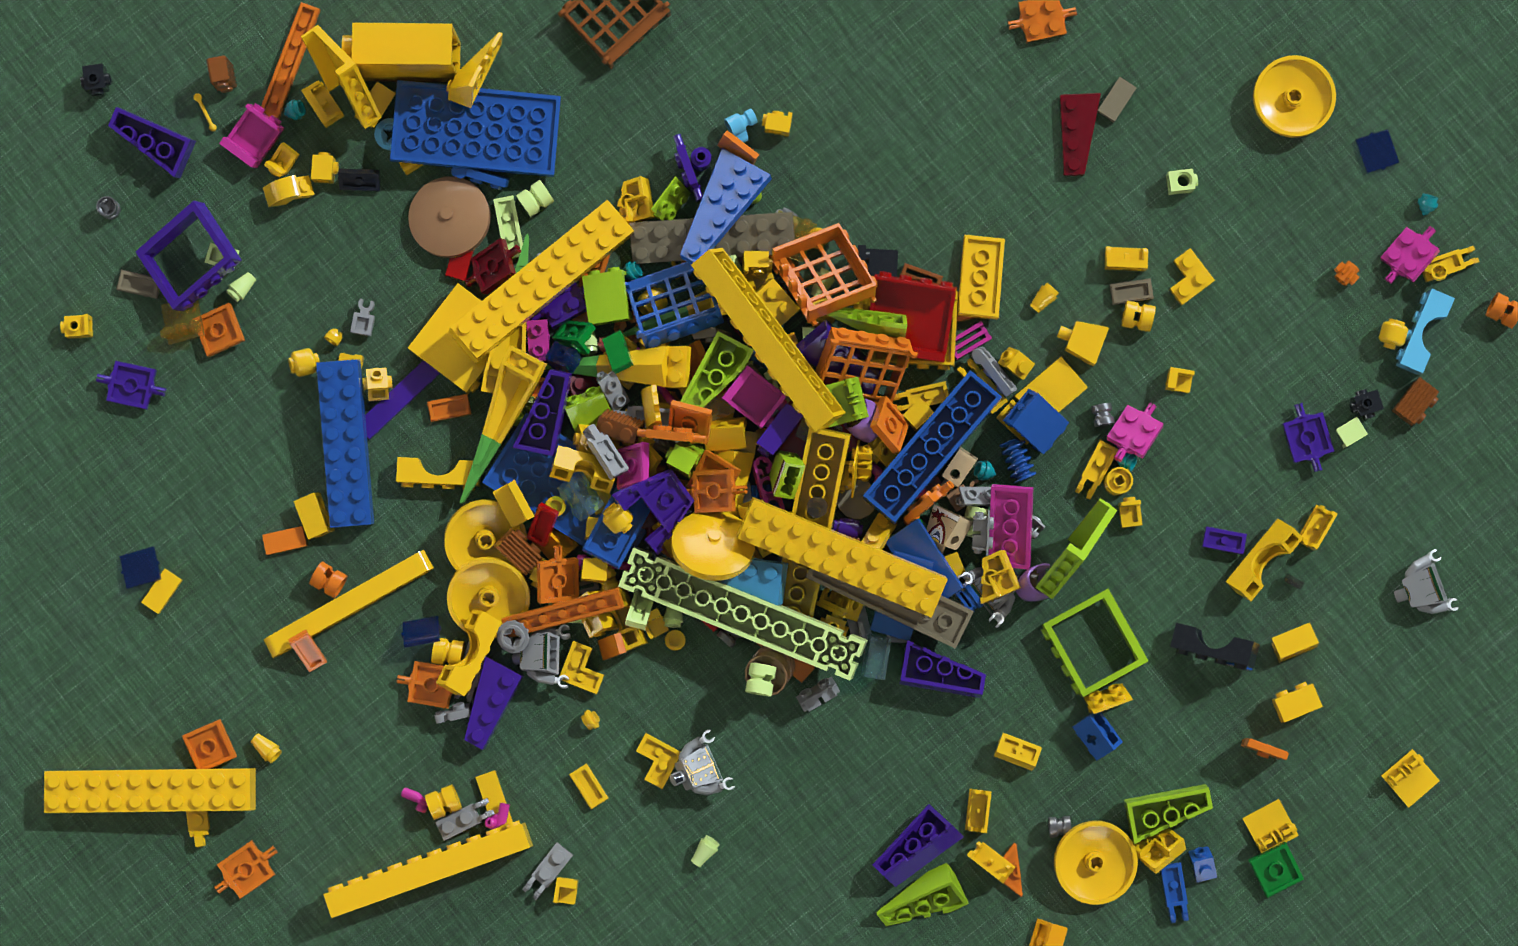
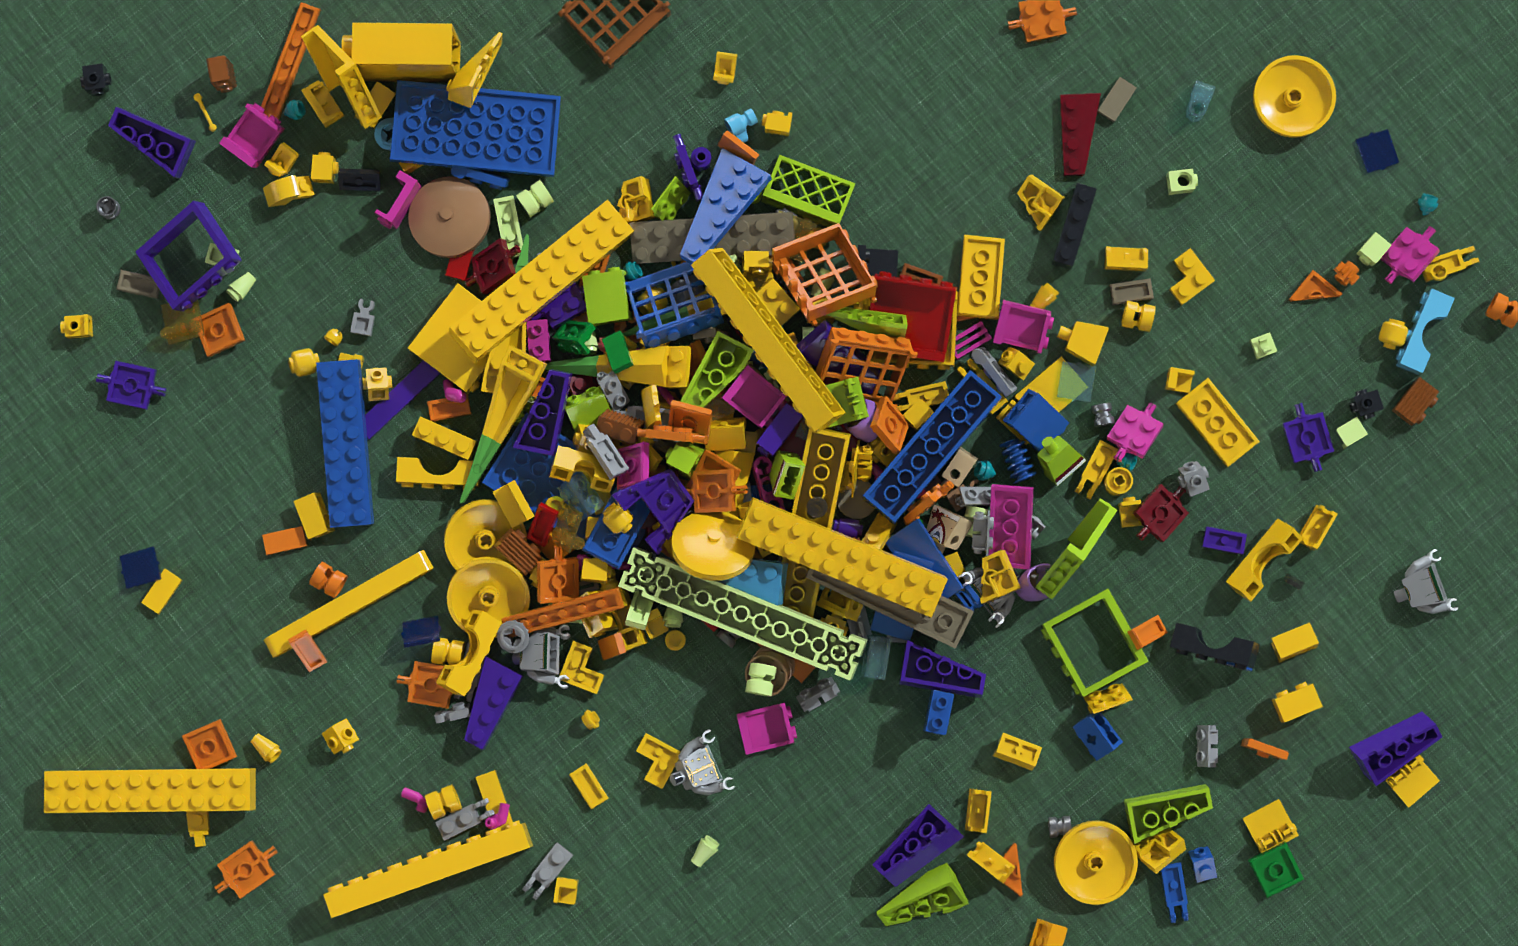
(340, 737): none -> yellow brick
(402, 203): none -> dark pink panel
(445, 438): none -> yellow arch
(452, 393): none -> dark pink arm
(563, 358): clear blue brick -> none
(566, 529): none -> clear yellow hinge
(683, 296): none -> light grey bracket
(725, 68): none -> yellow bracket
(766, 728): none -> dark pink panel
(798, 206): none -> lime fence
(938, 712): none -> blue panel
(1023, 326): none -> dark pink panel
(1040, 200): none -> yellow slope
(1059, 459): none -> lime torso
(1074, 226): none -> black arch
(1076, 381): none -> clear light blue piece
(1147, 632): none -> orange tile
(1160, 513): none -> dark red plate
(1193, 478): none -> light grey brick
(1200, 98): none -> clear light blue piece
(1205, 754): none -> light grey hinge
(1217, 422): none -> yellow tile
(1263, 345): none -> yellowish green tile
(1314, 288): none -> orange tile
(1373, 250): none -> yellowish green brick
(1394, 747): none -> dark purple wedge

